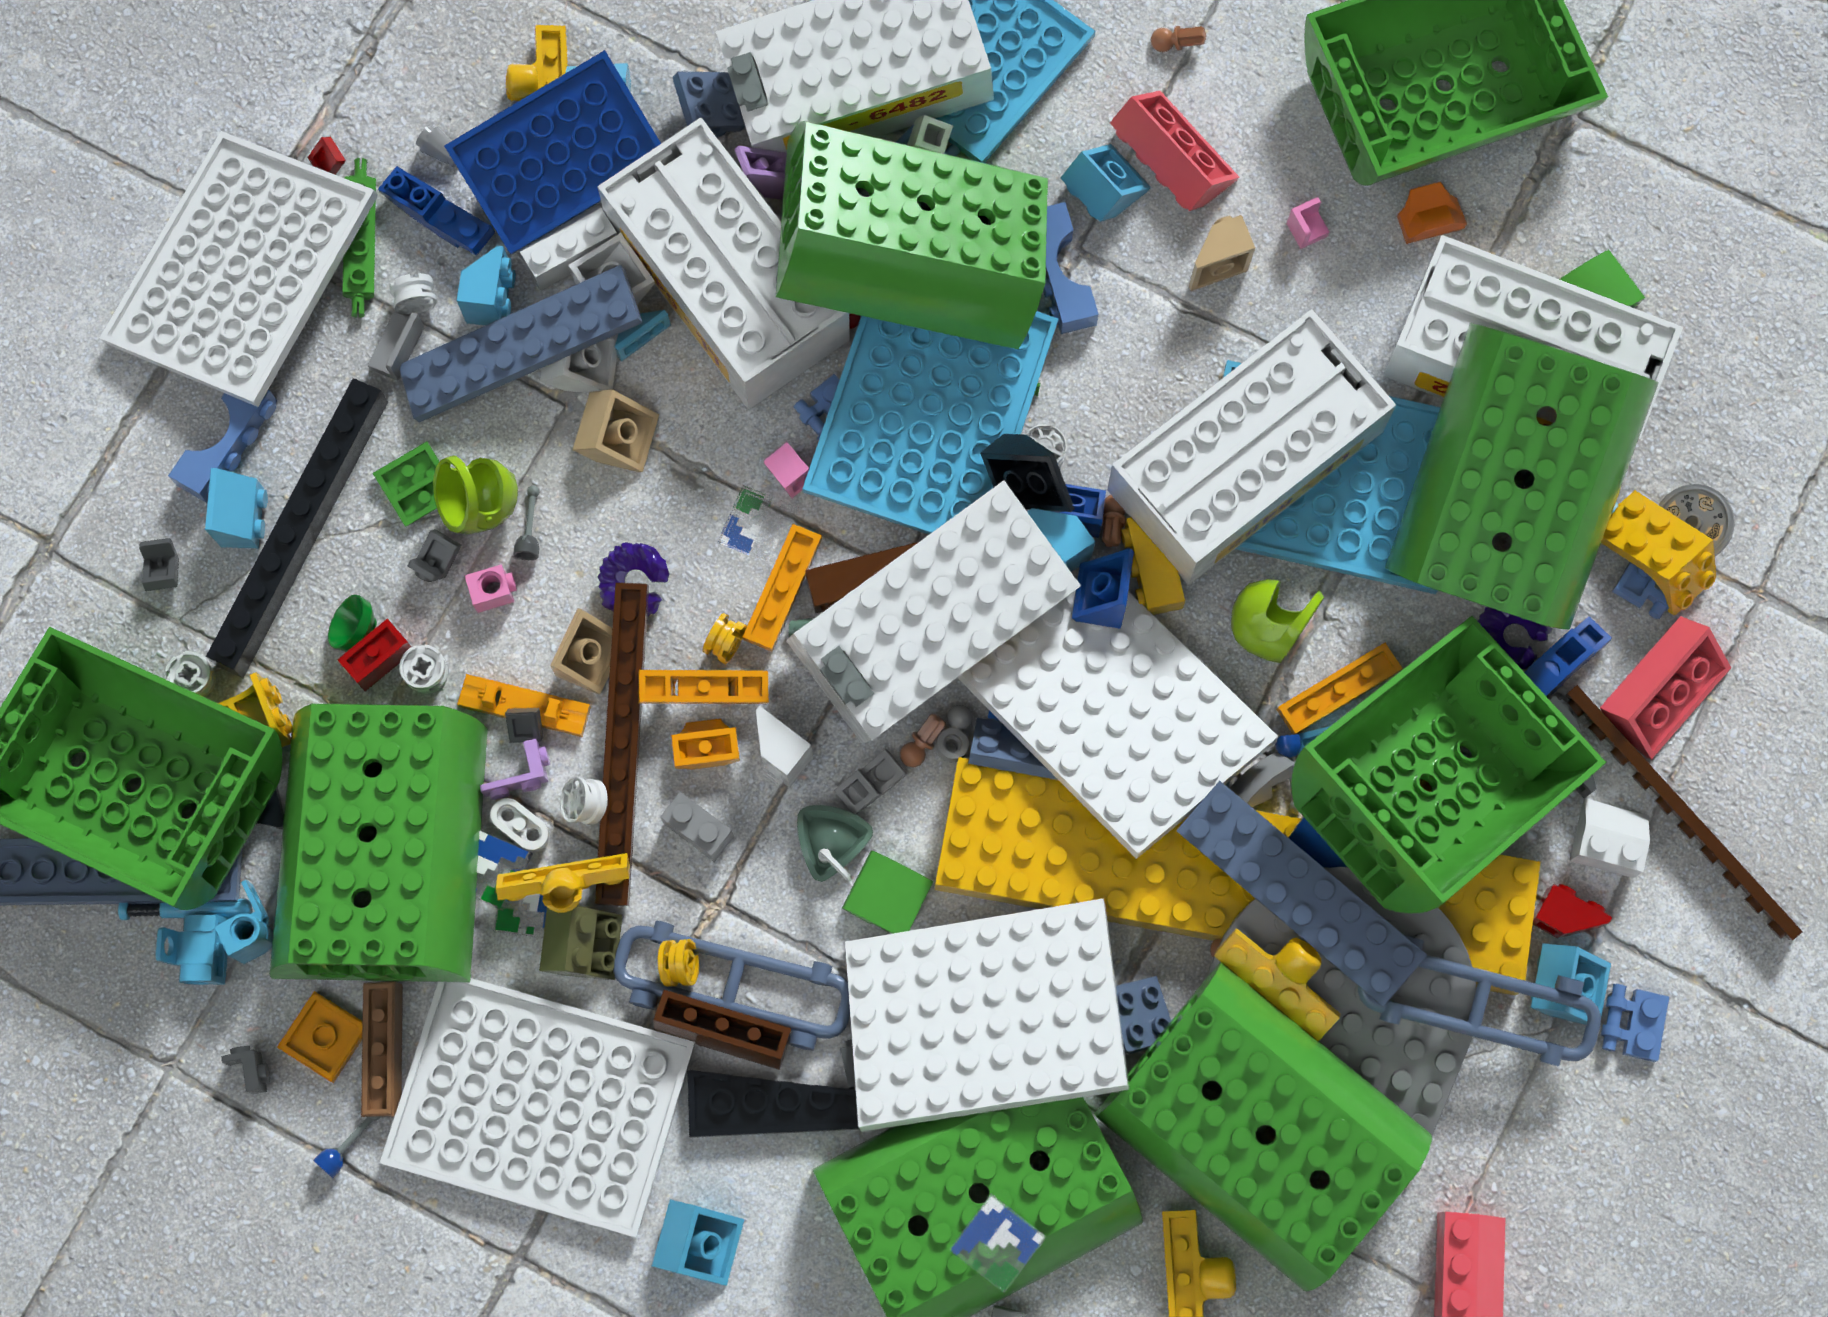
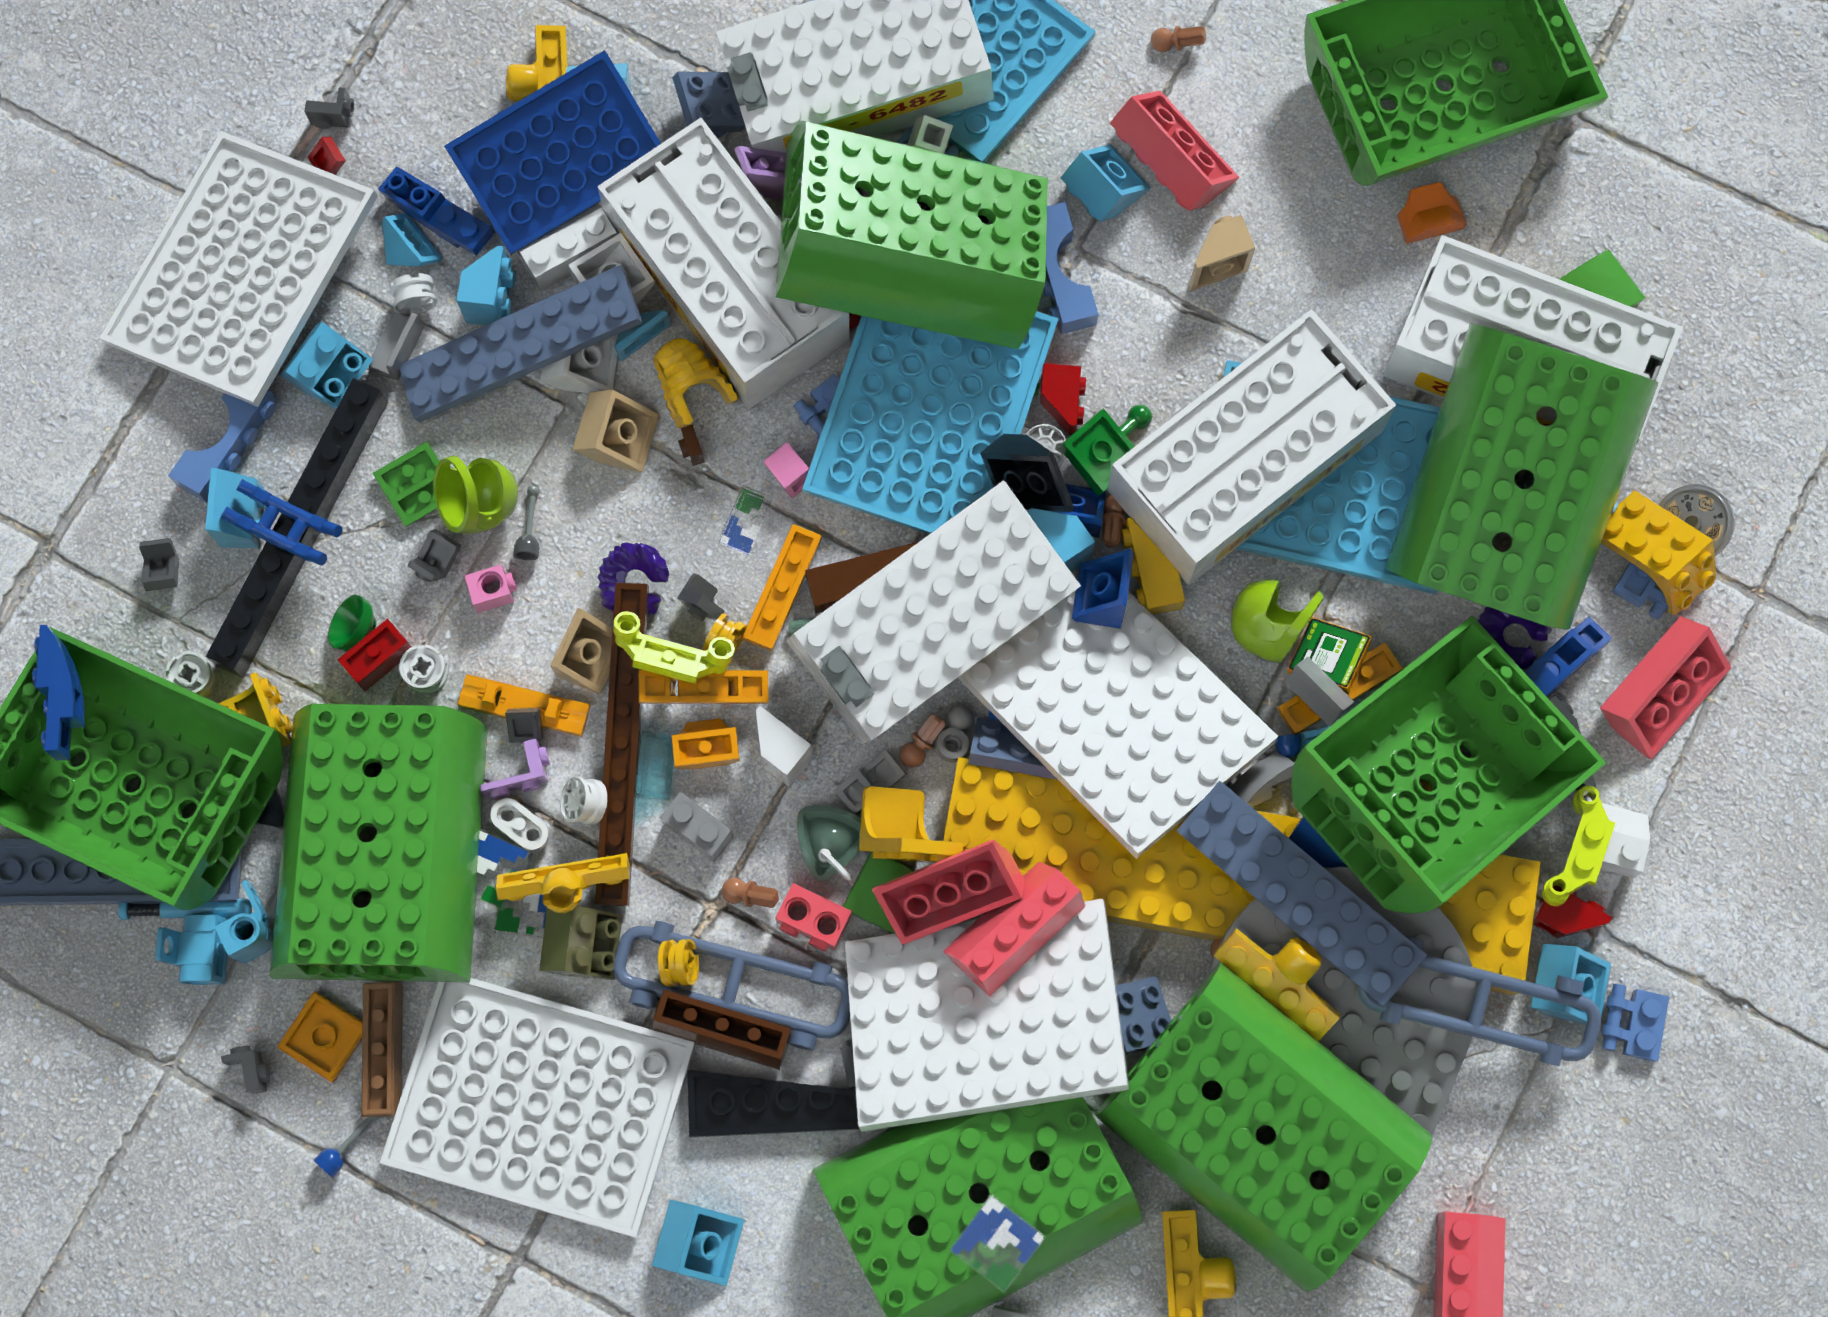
(60, 684): none -> blue slope
(274, 506): none -> blue piece
(325, 365): none -> medium azure slope
(329, 114): none -> dark grey bracket
(360, 256): bright green plate -> none
(406, 243): none -> medium azure slope
(432, 143): light grey cone -> none
(655, 766): none -> clear light blue slope
(670, 657): none -> neon yellow plate
(682, 366): none -> yellow hair
(690, 445): none -> reddish brown plate
(698, 598): none -> dark grey bracket
(735, 891): none -> nougat axle
(817, 910): none -> coral brick
(895, 827): none -> yellow bracket
(950, 891): none -> coral slope
(1014, 932): none -> coral slope
(1060, 394): none -> red slope
(1102, 443): none -> green plate
(1307, 223): bright pink panel -> none
(1318, 691): none -> light grey panel
(1334, 650): none -> tile
(1586, 850): none -> neon yellow plate
(1689, 823): reddish brown plate -> none

